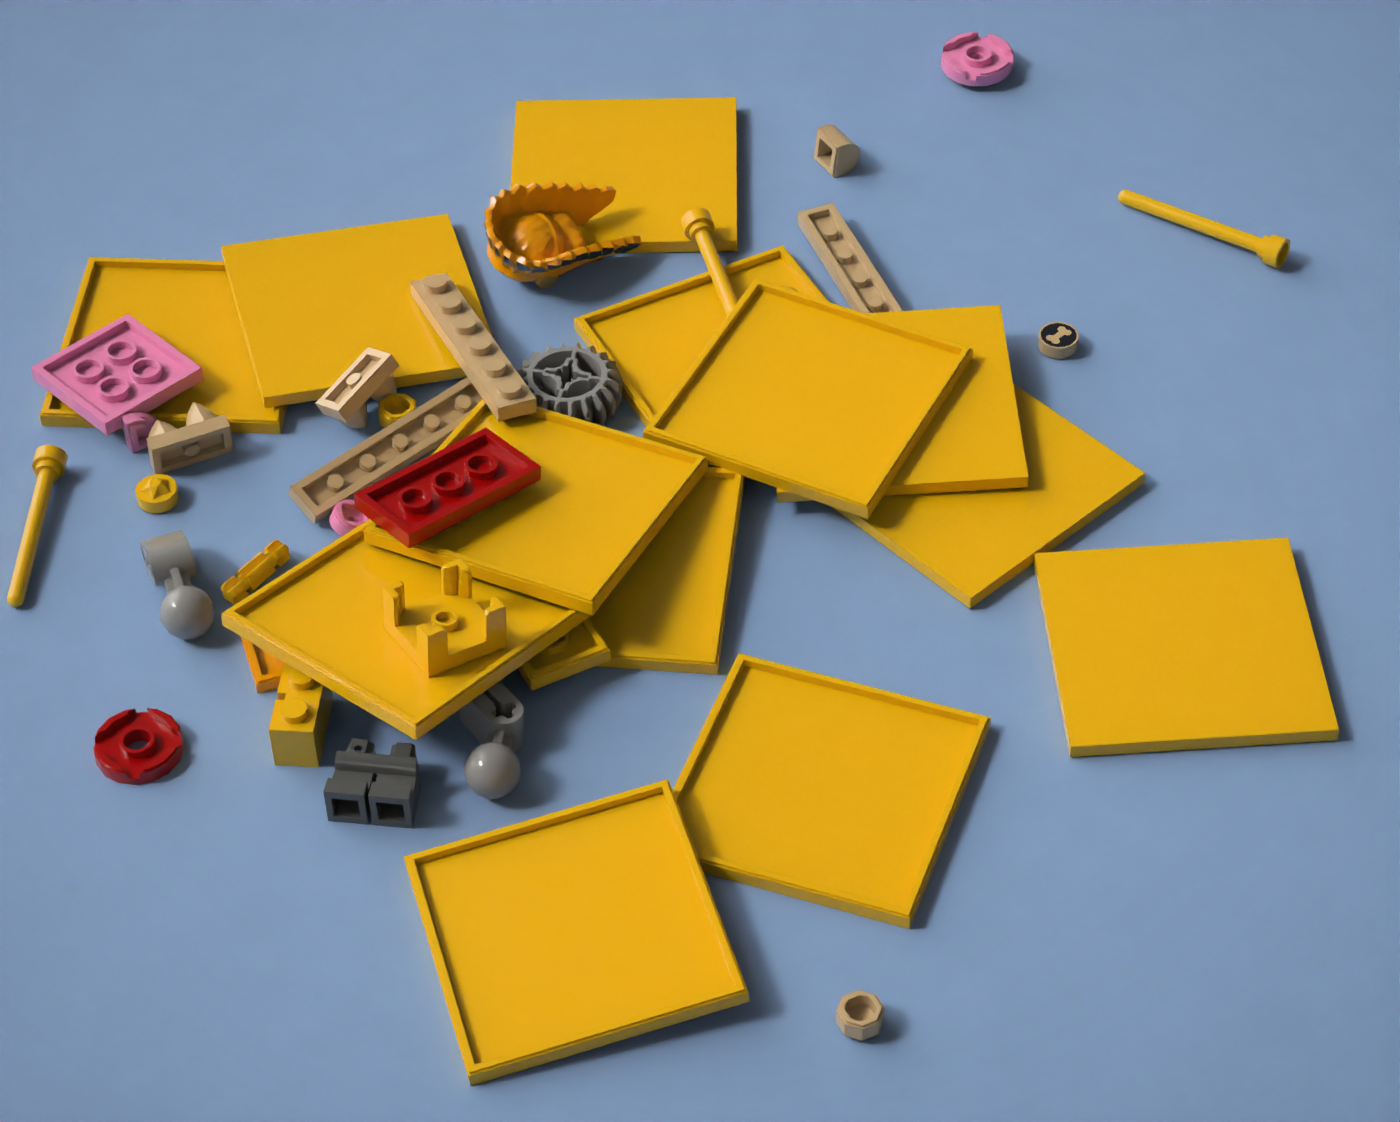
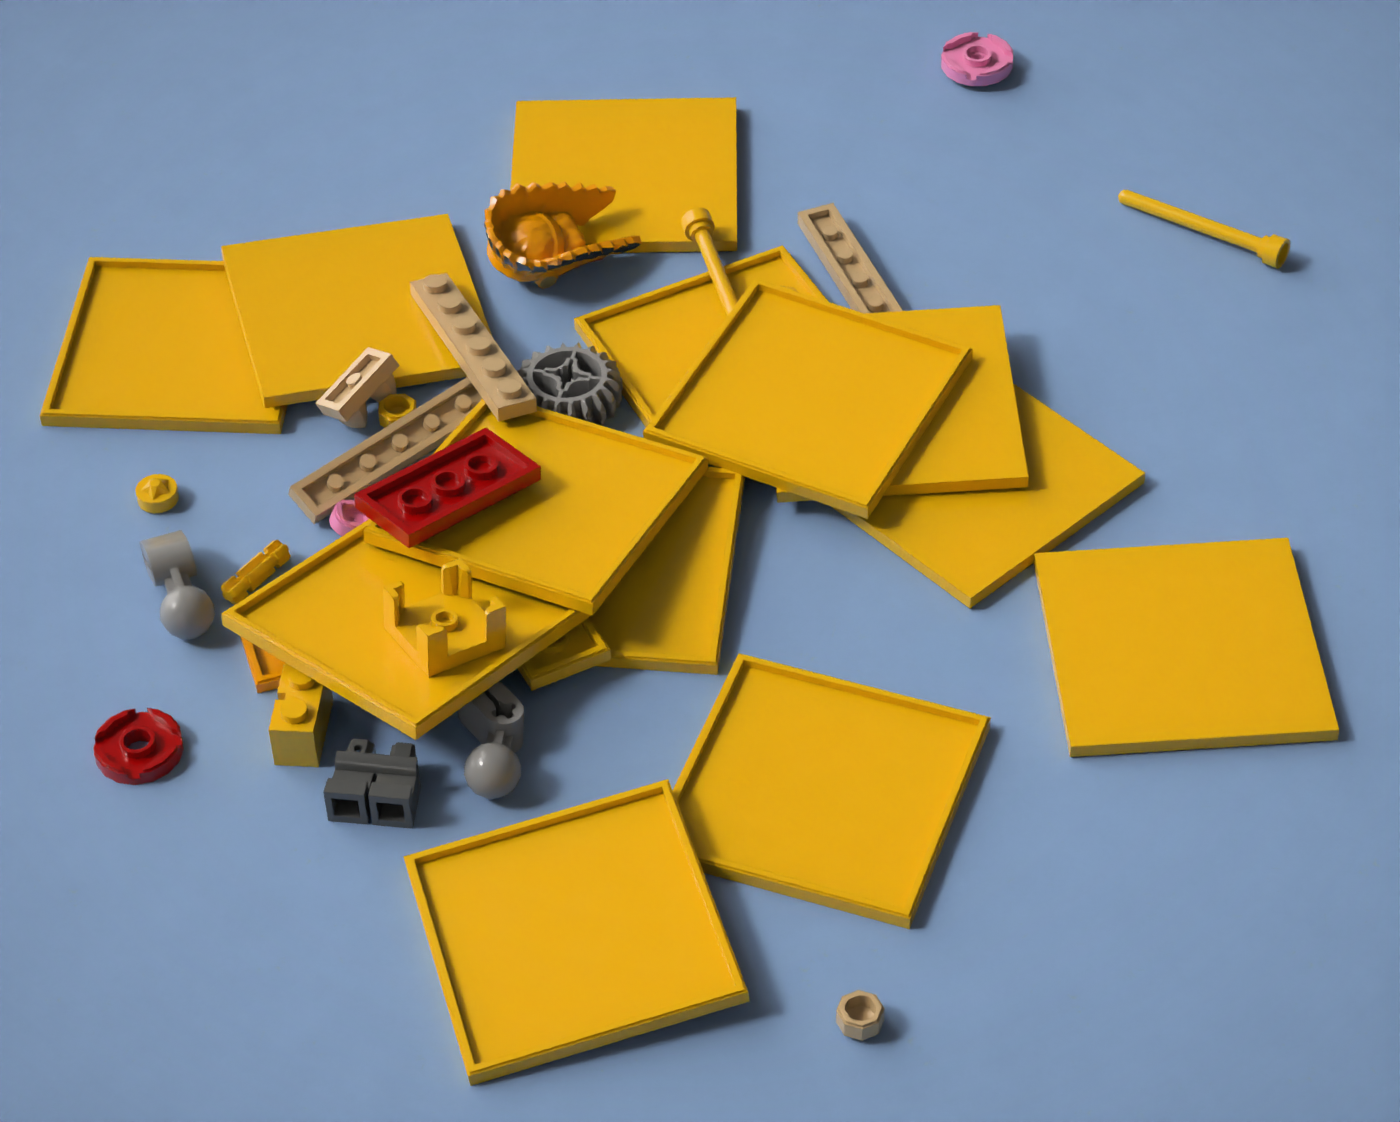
(49, 466): yellow piece -> none
(117, 373): bright pink plate -> none
(137, 429): bright pink tile -> none
(199, 440): tan tile -> none
(835, 151): tan brick -> none
(1058, 340): tan tile -> none

